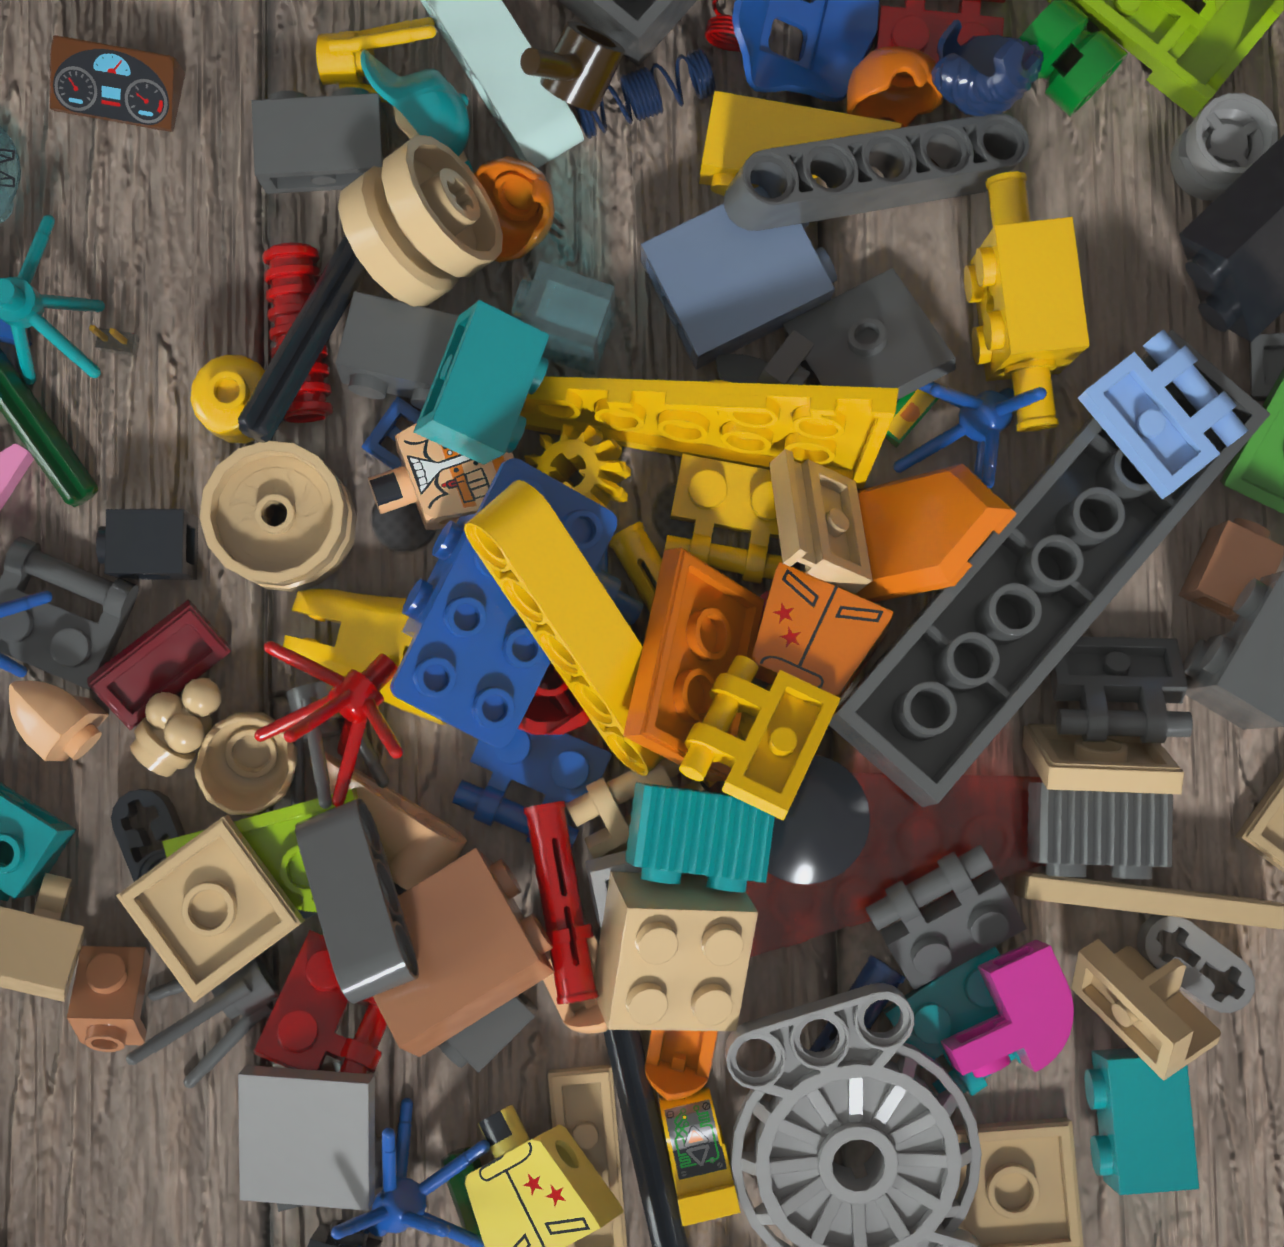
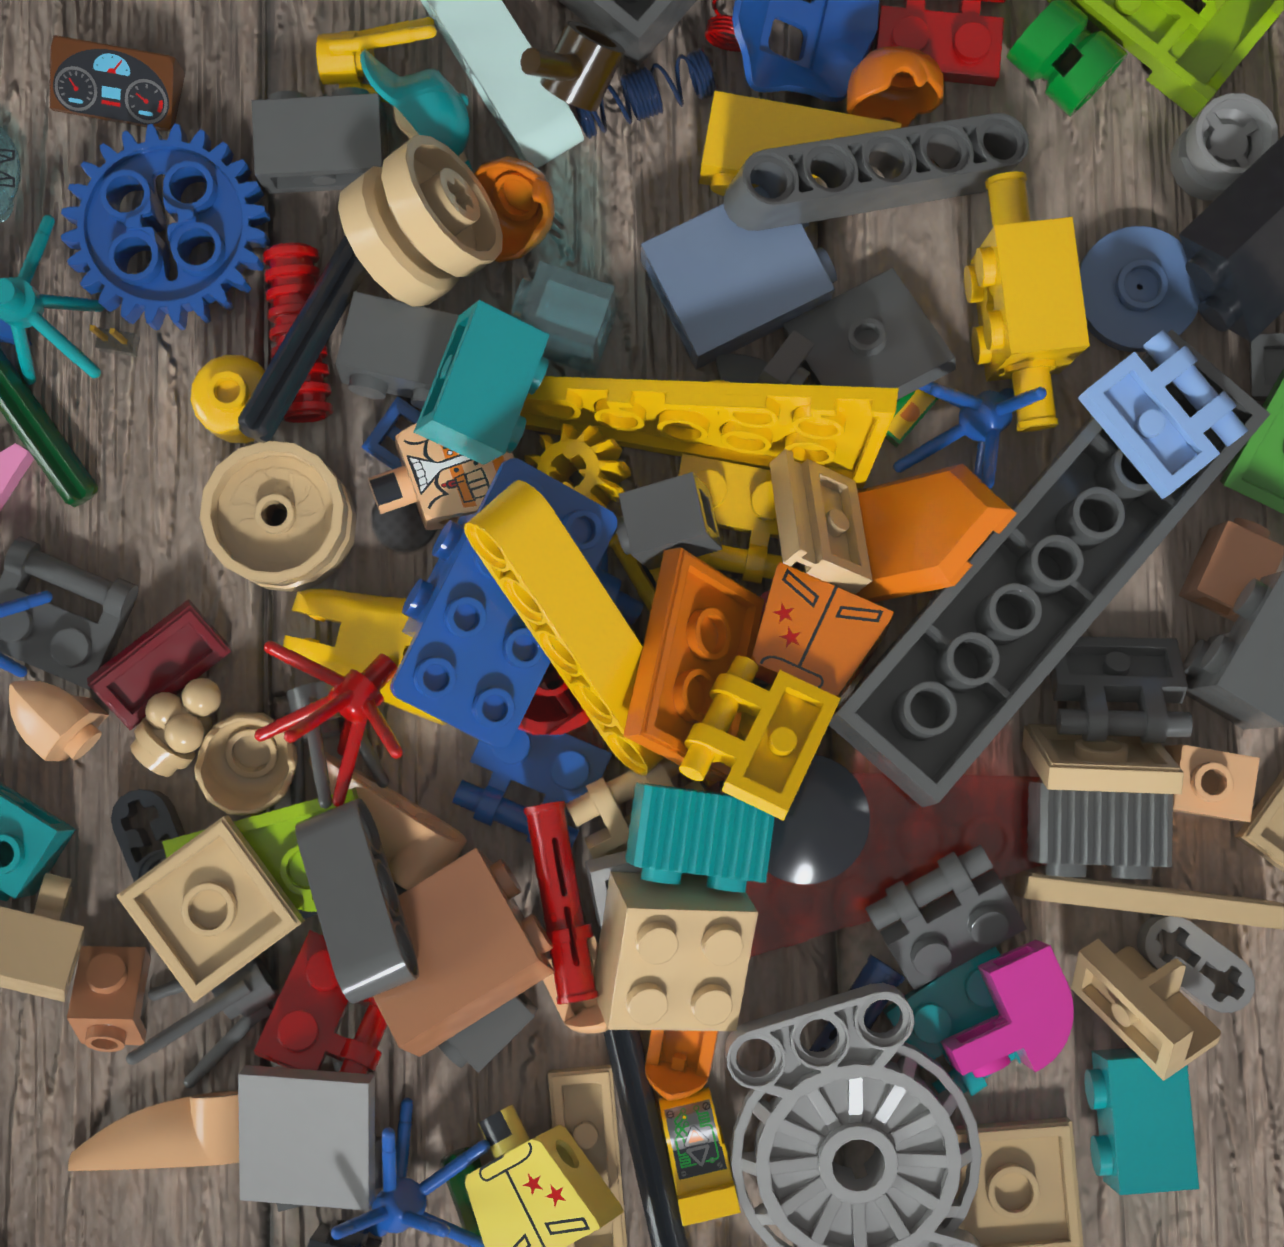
(112, 237): none -> blue gear
(149, 544): black brick -> none
(167, 1135): none -> light nougat piece
(667, 517): none -> dark grey brick
(984, 72): dark blue hair -> none
(1109, 279): none -> medium blue piece
(1215, 782): none -> light nougat brick

